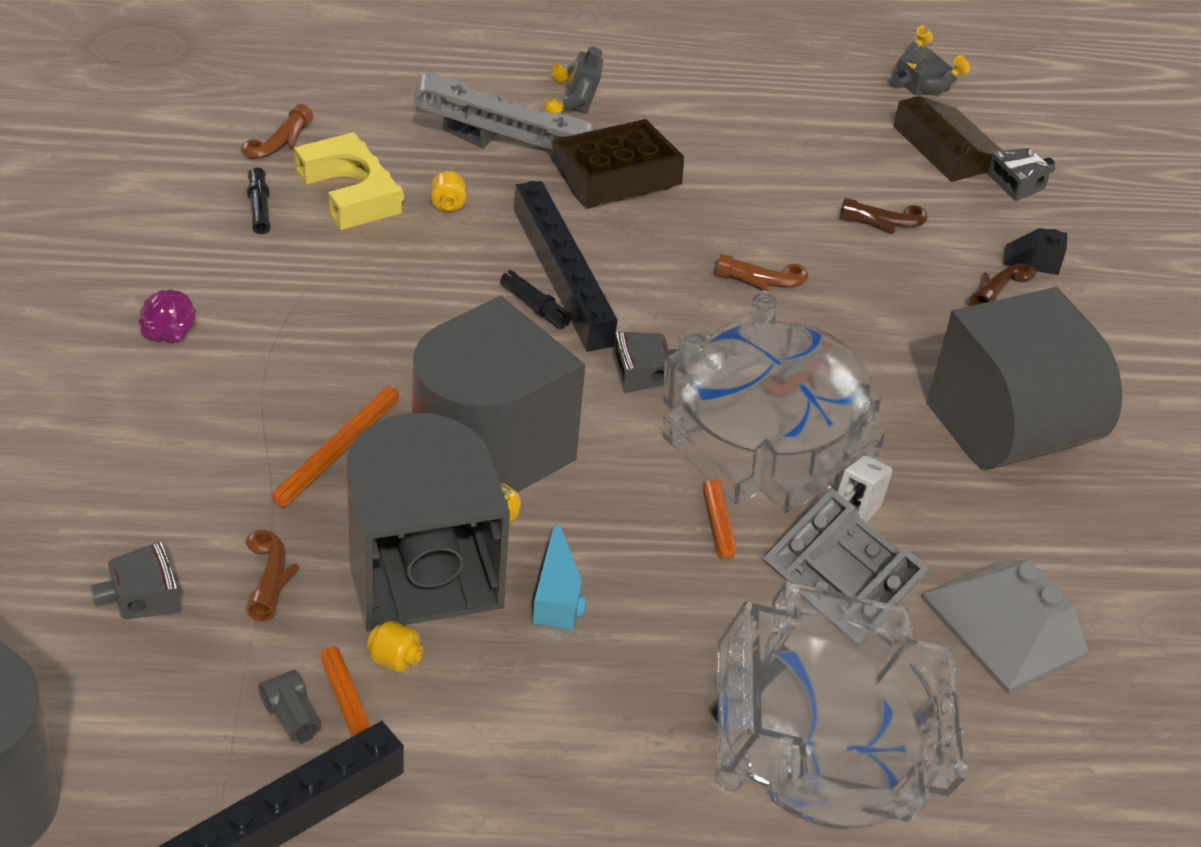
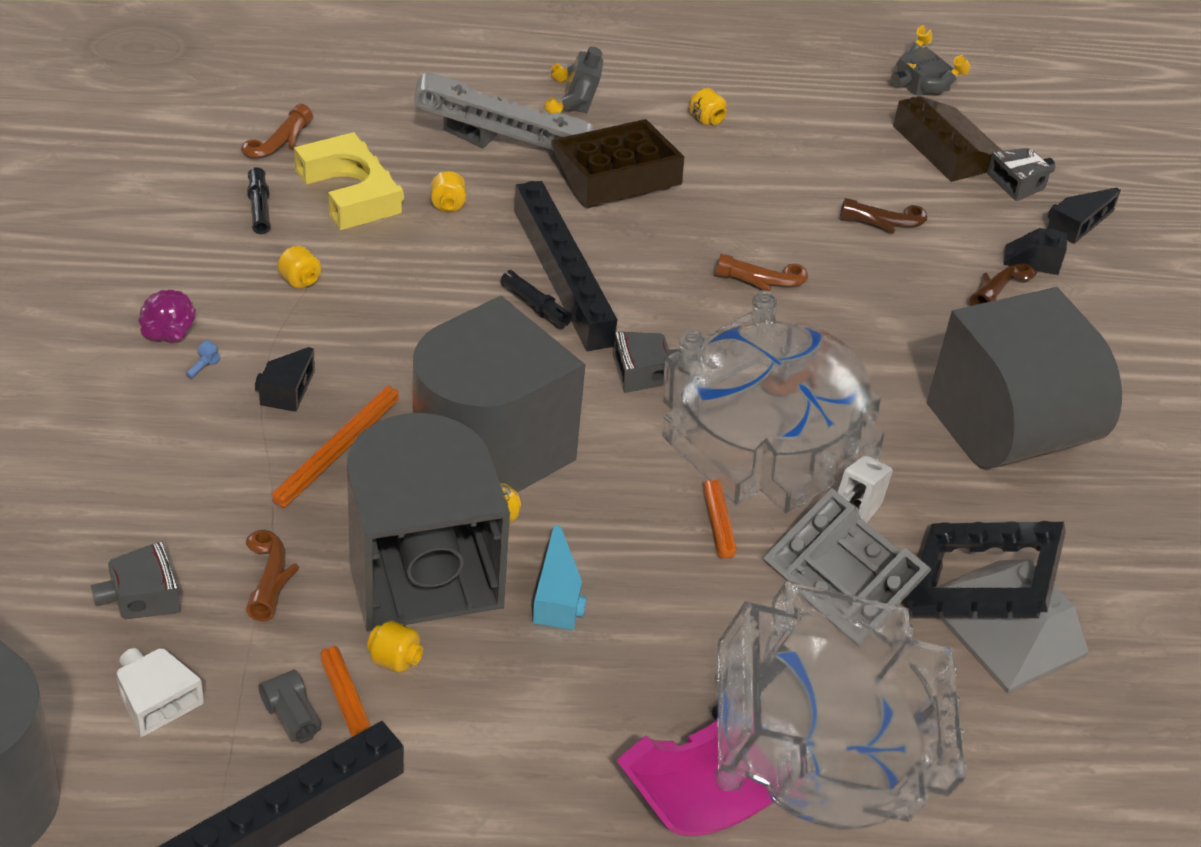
(156, 688): none -> white torso
(208, 354): none -> medium blue hand
(286, 380): none -> black slope
(299, 267): none -> yellow head
(683, 784): none -> dark pink panel
(708, 106): none -> yellow head
(989, 602): none -> black hinge
(1082, 212): none -> black slope

